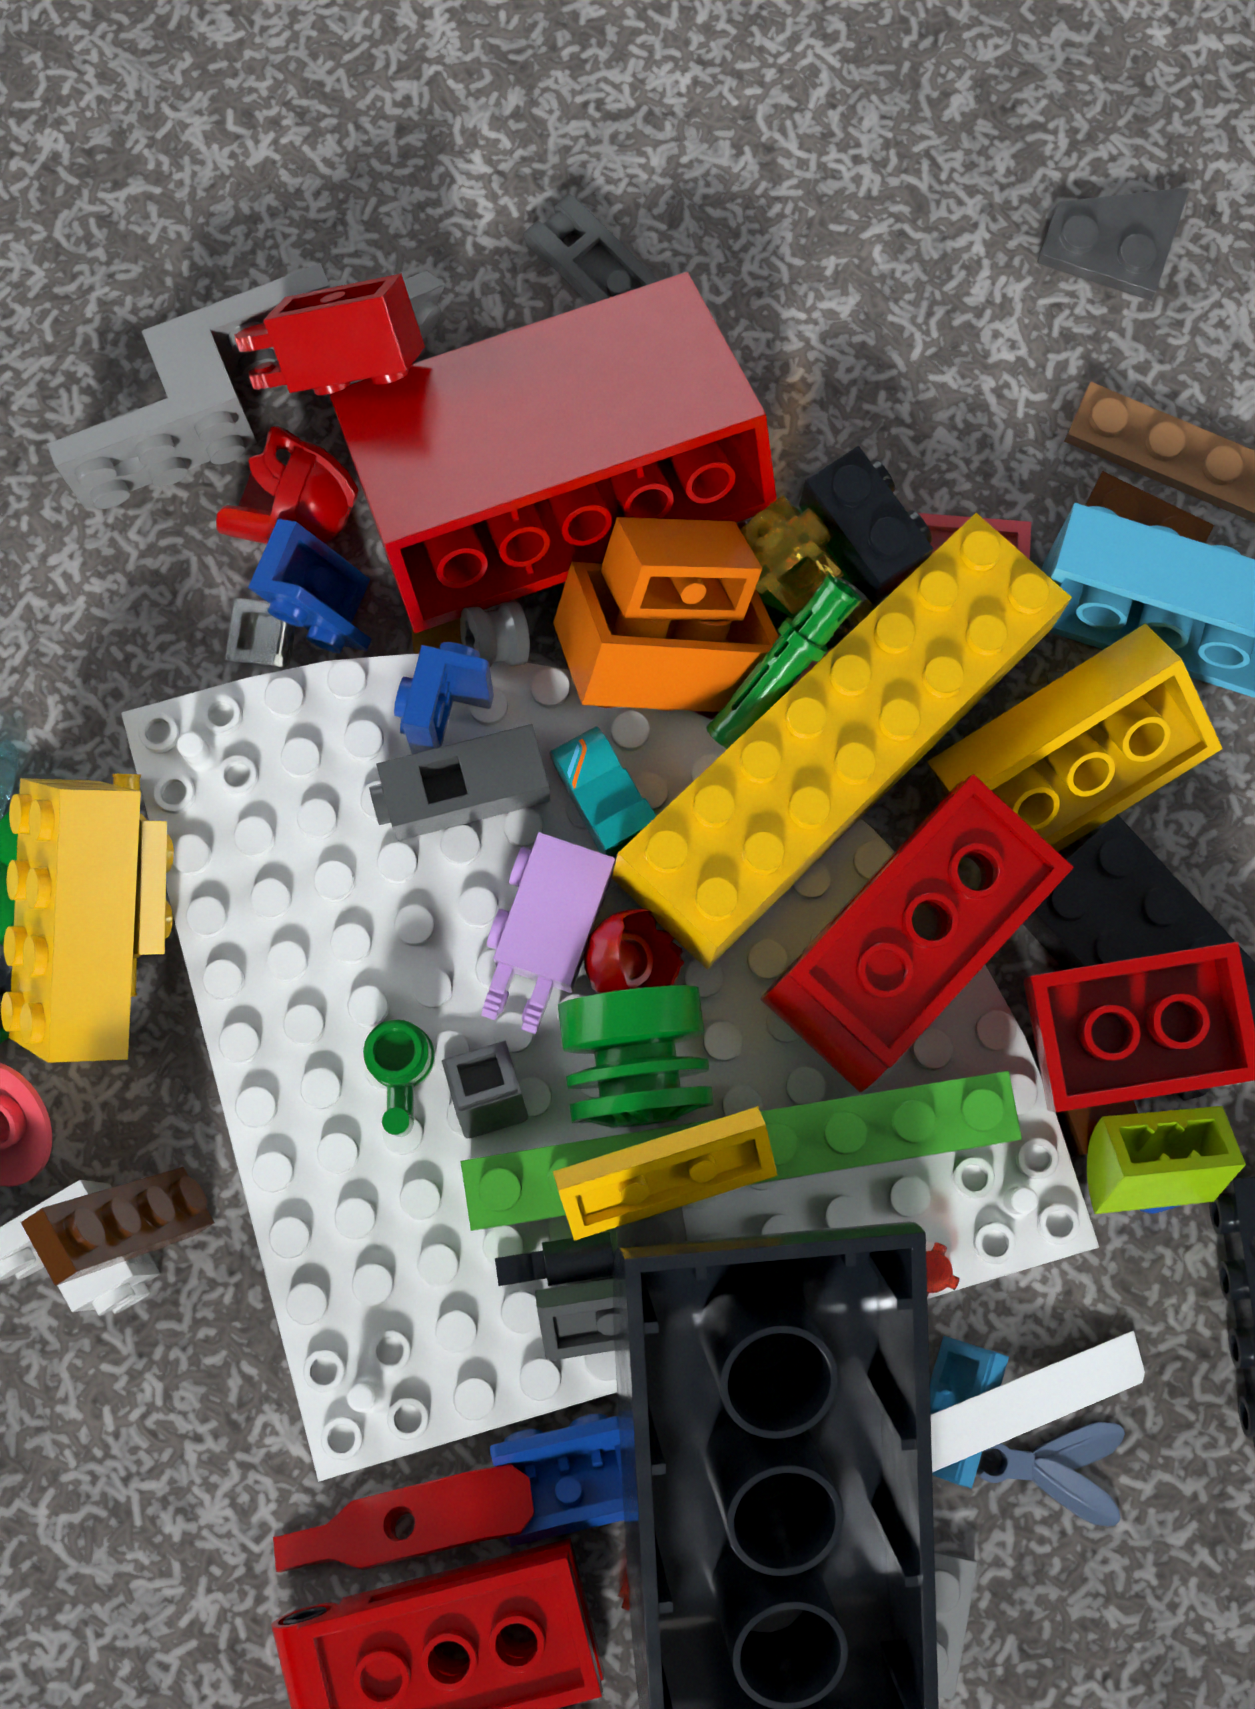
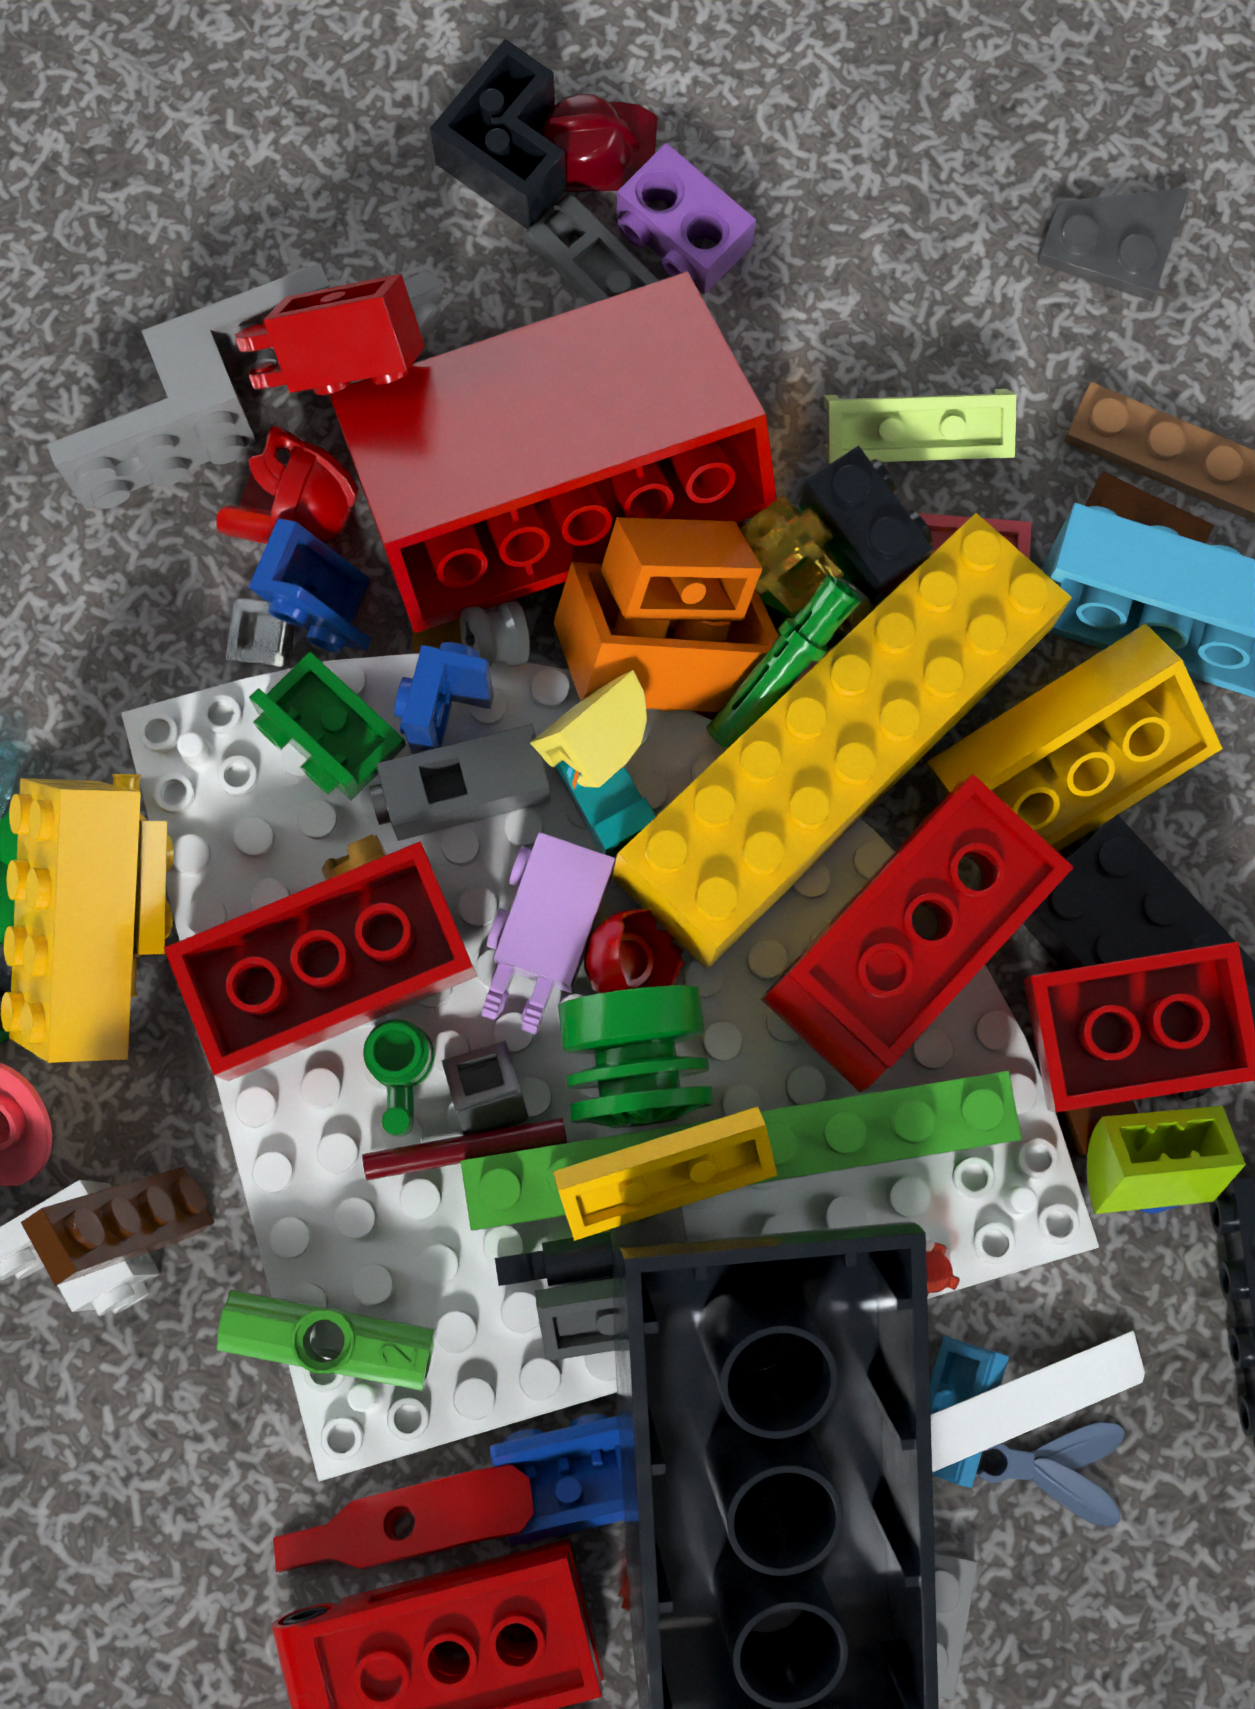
(282, 1329): none -> bright green piece
(320, 962): none -> red brick
(326, 726): none -> green bracket
(359, 853): none -> pearl gold tile
(465, 1147): none -> dark red piece
(493, 138): none -> black brick
(598, 731): none -> light yellow brick
(600, 140): none -> dark red piece
(696, 212): none -> medium lavender brick
(923, 427): none -> yellowish green container

